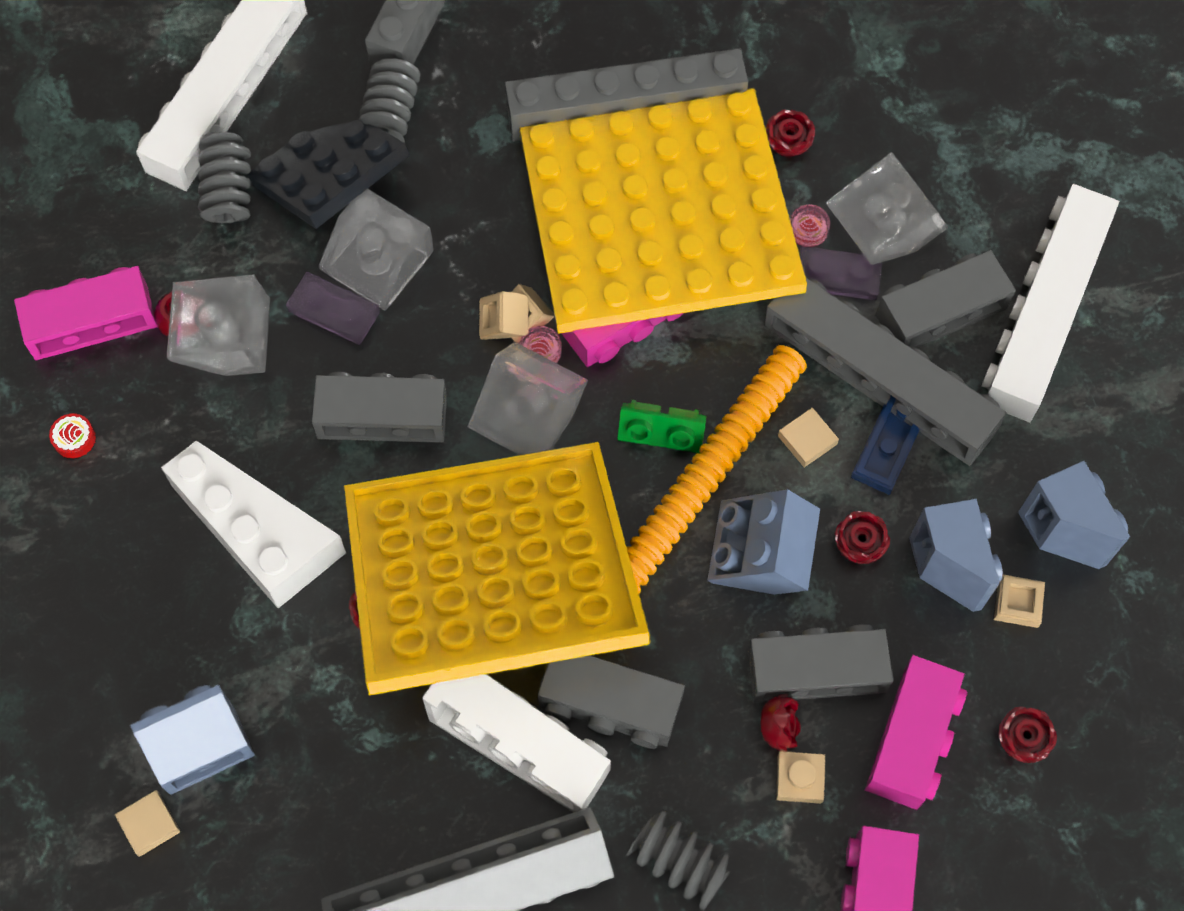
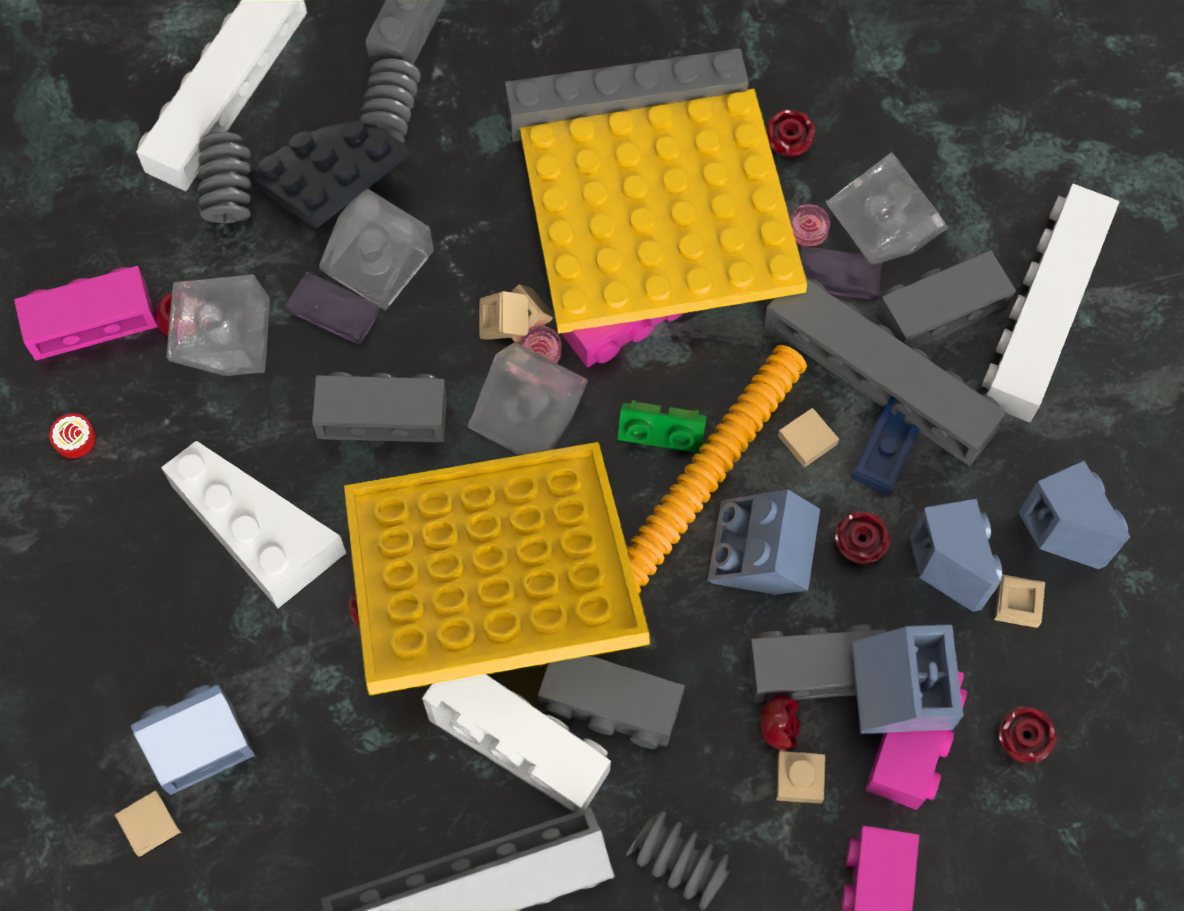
(907, 680): none -> sand blue slope

